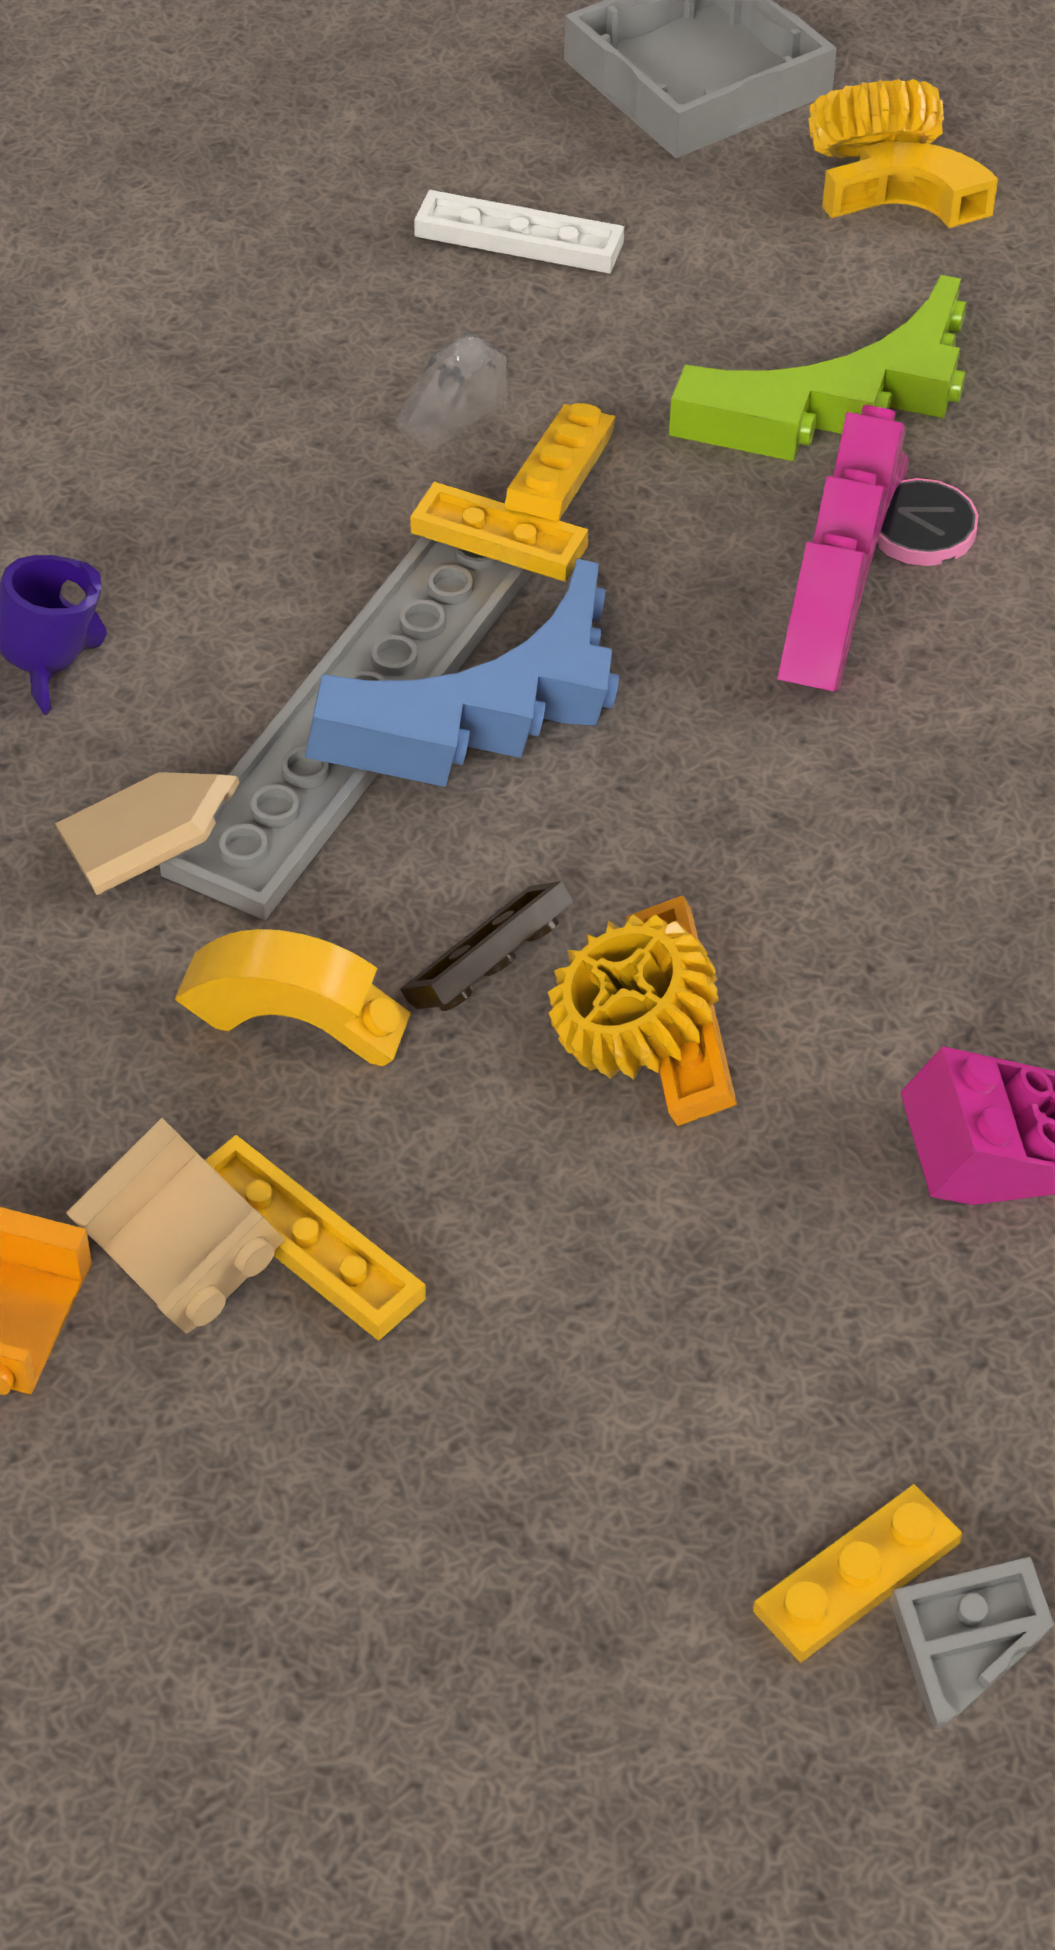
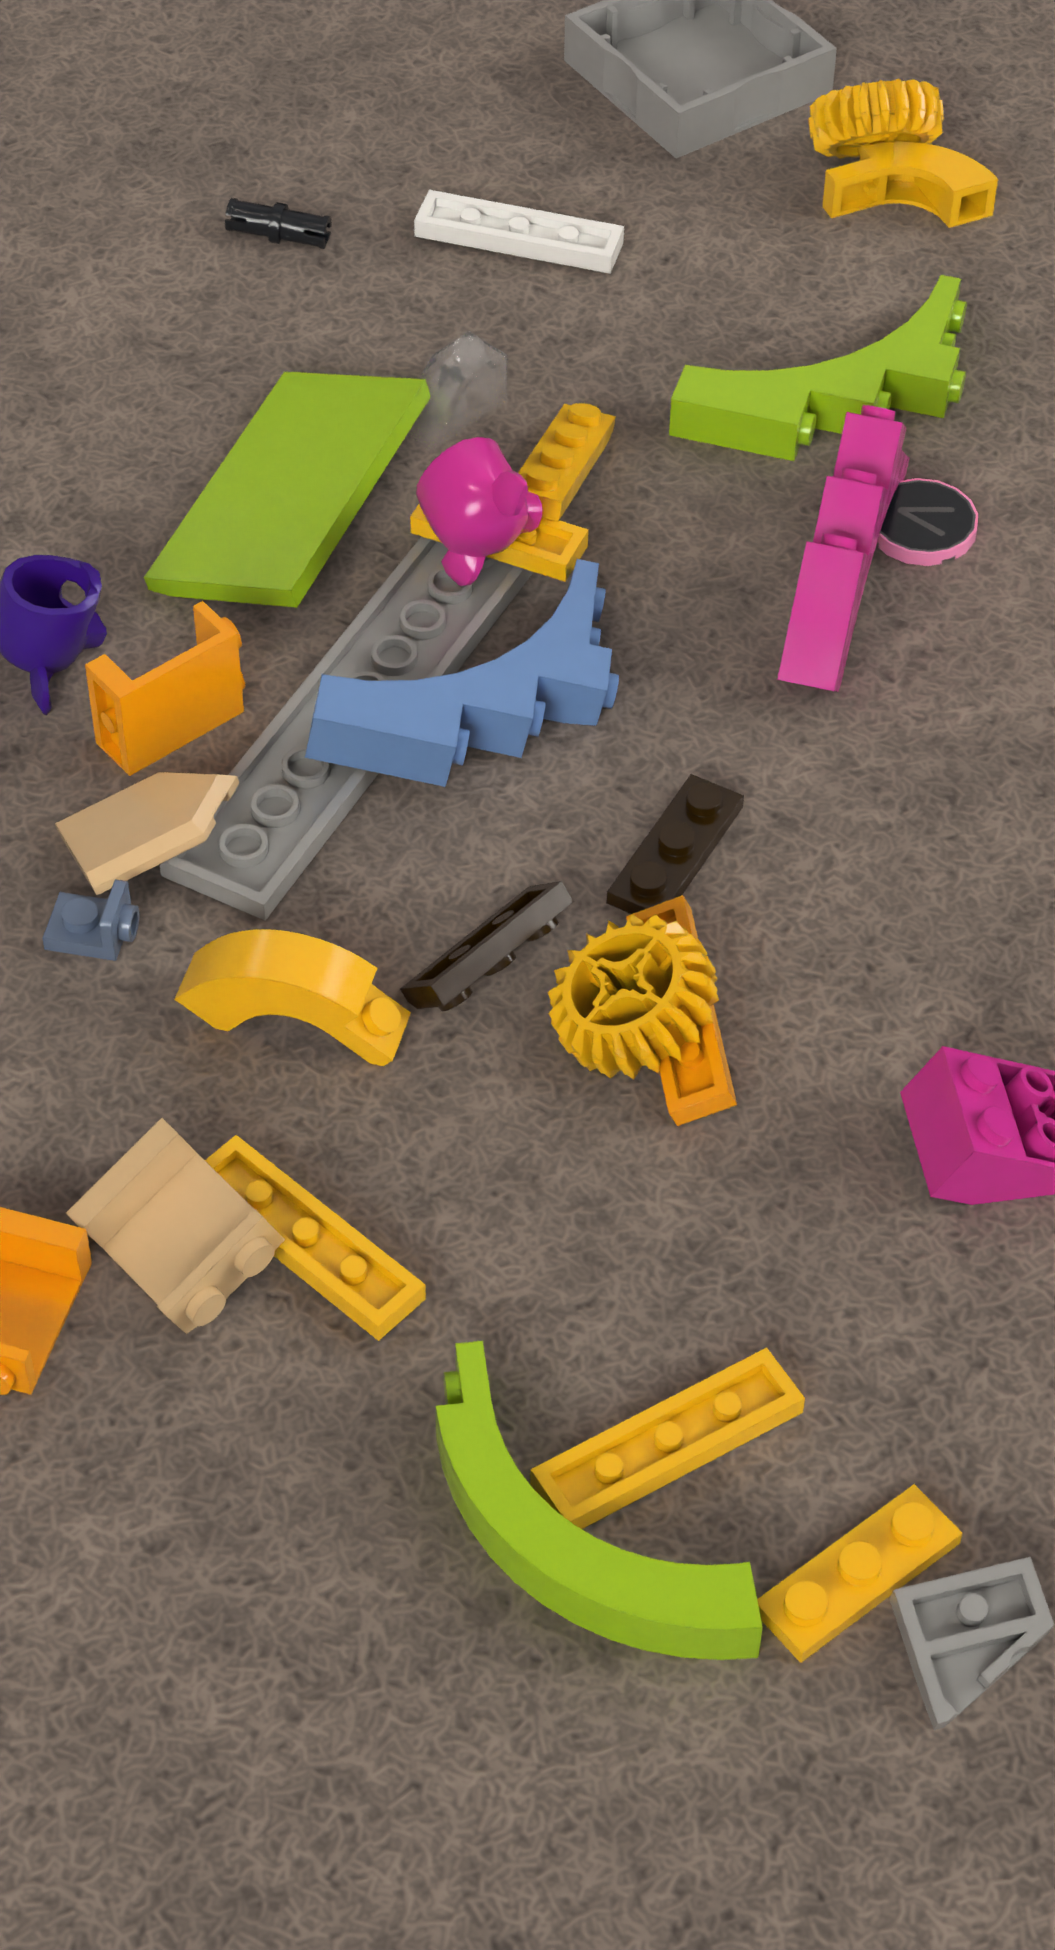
(92, 924): none -> sand blue bracket
(173, 702): none -> light orange panel
(278, 223): none -> black pin
(288, 489): none -> lime tile
(475, 505): none -> dark pink piece
(585, 1580): none -> lime arch
(668, 1440): none -> yellow plate
(676, 846): none -> dark brown plate

